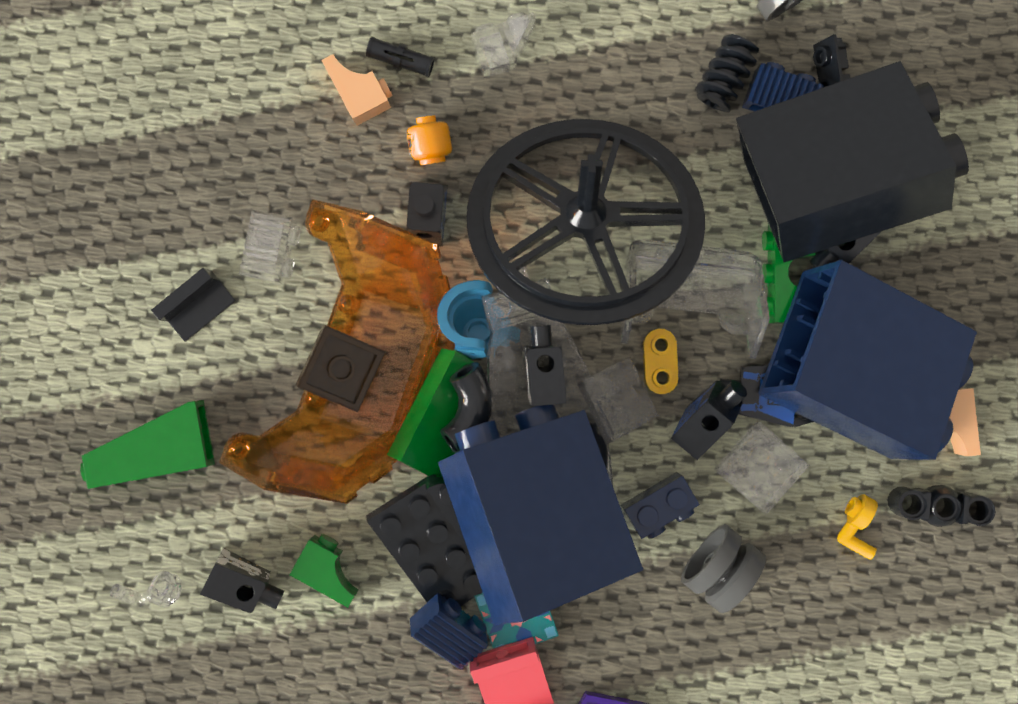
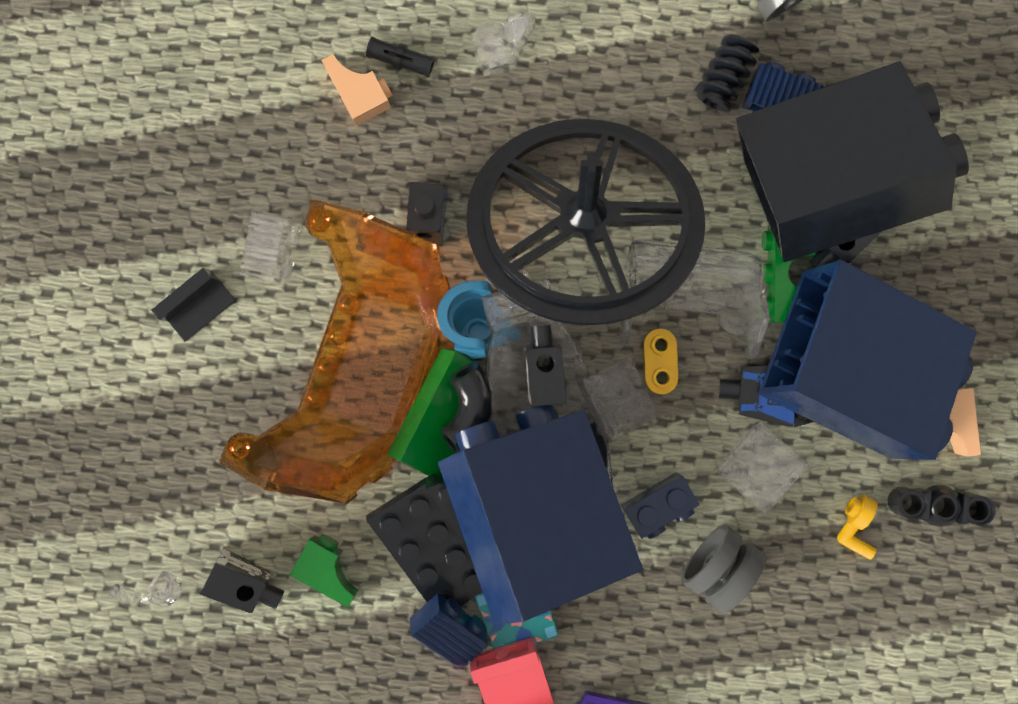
(160, 447): green slope -> none
(340, 368): dark brown tile -> none
(429, 140): light orange head -> none
(715, 409): black torso -> none
(830, 60): black hinge -> none

